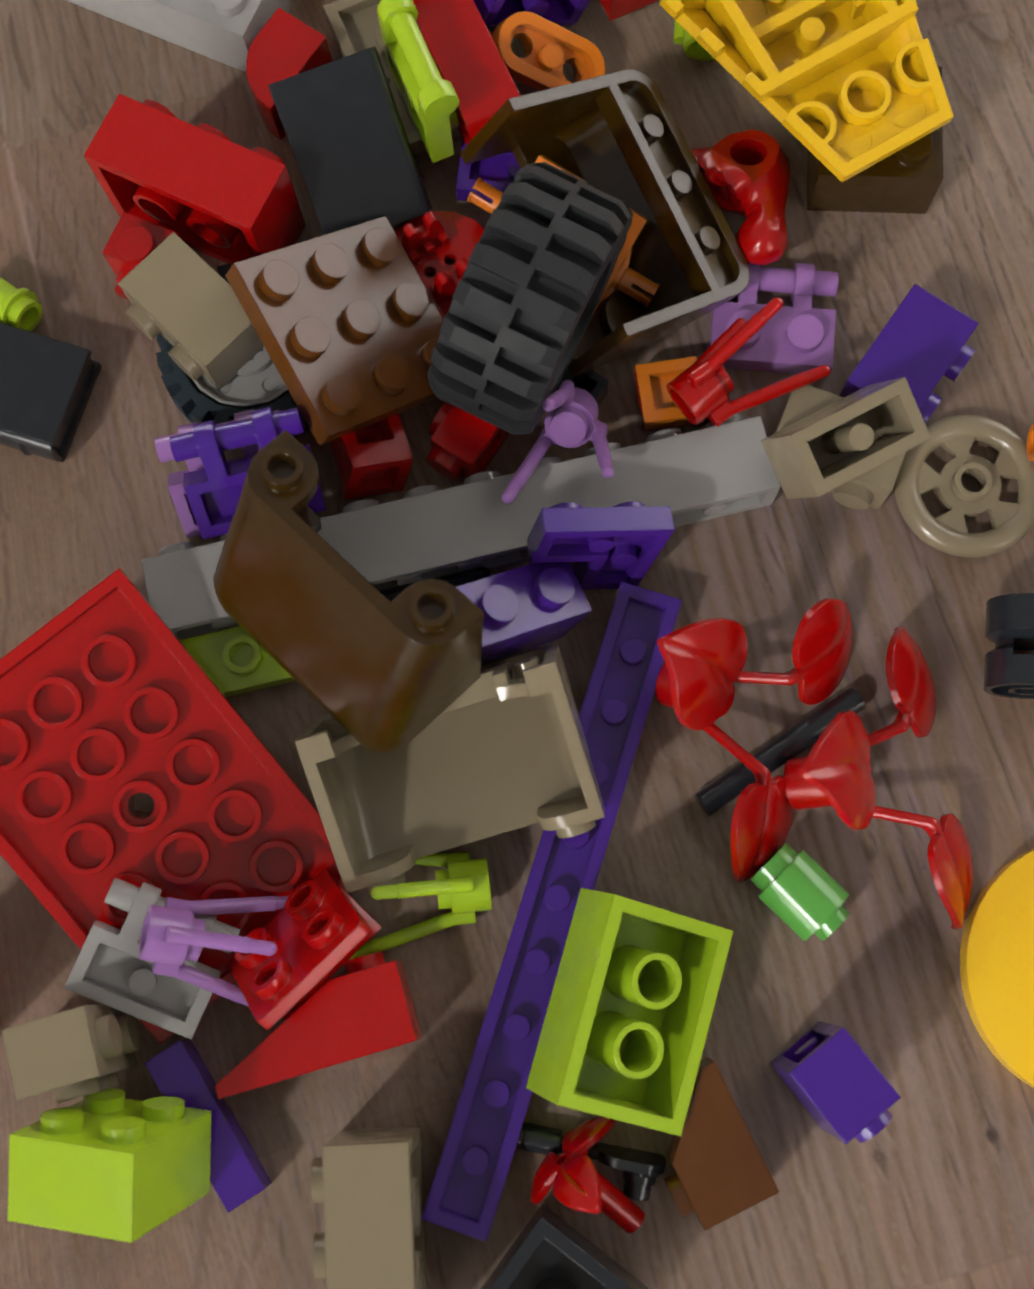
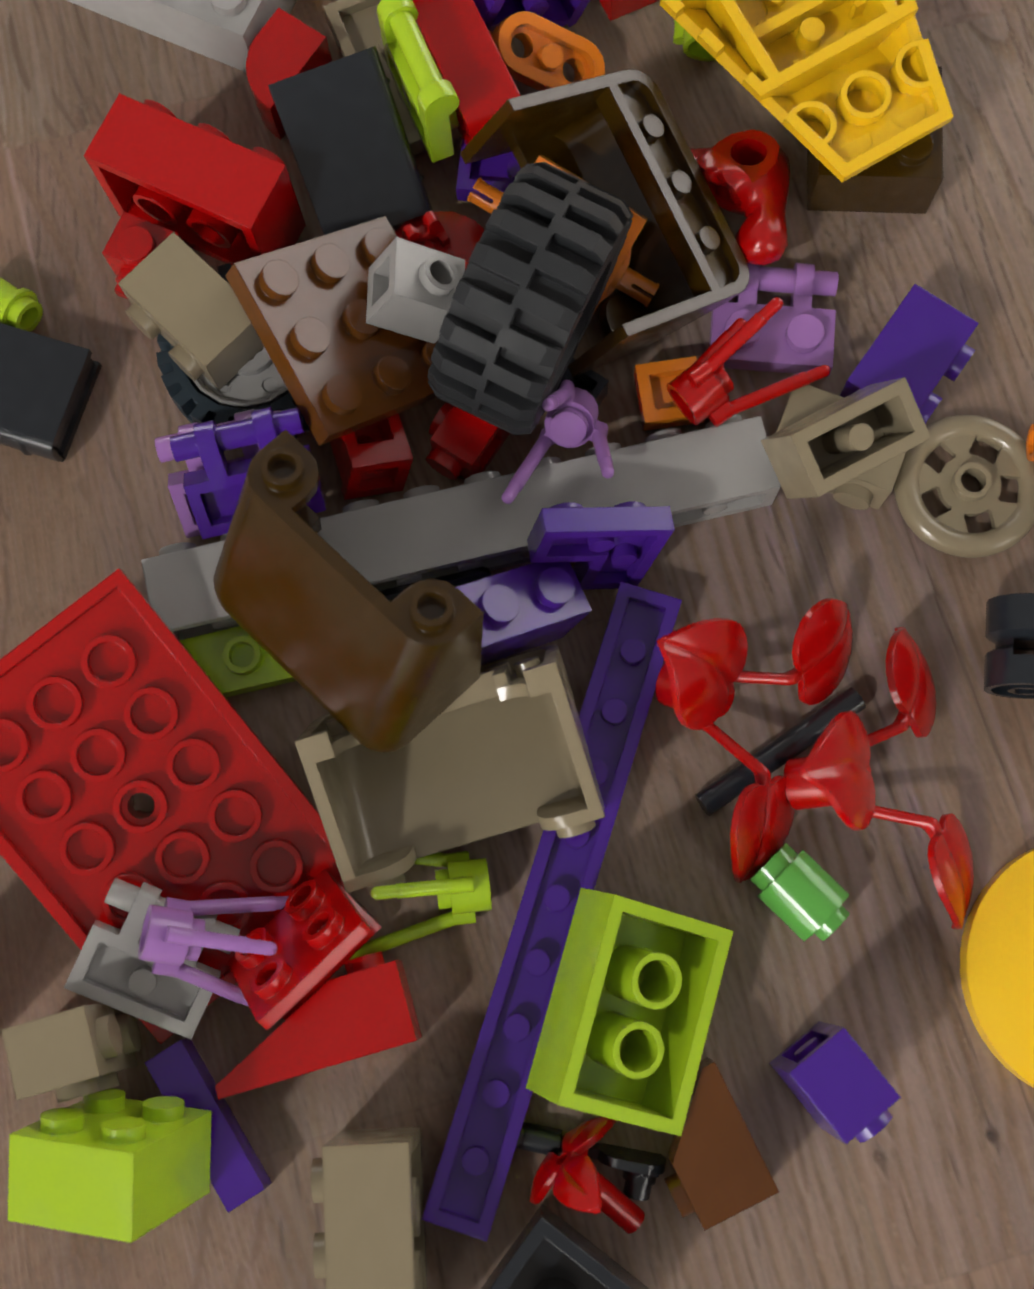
(412, 289): none -> light grey brick

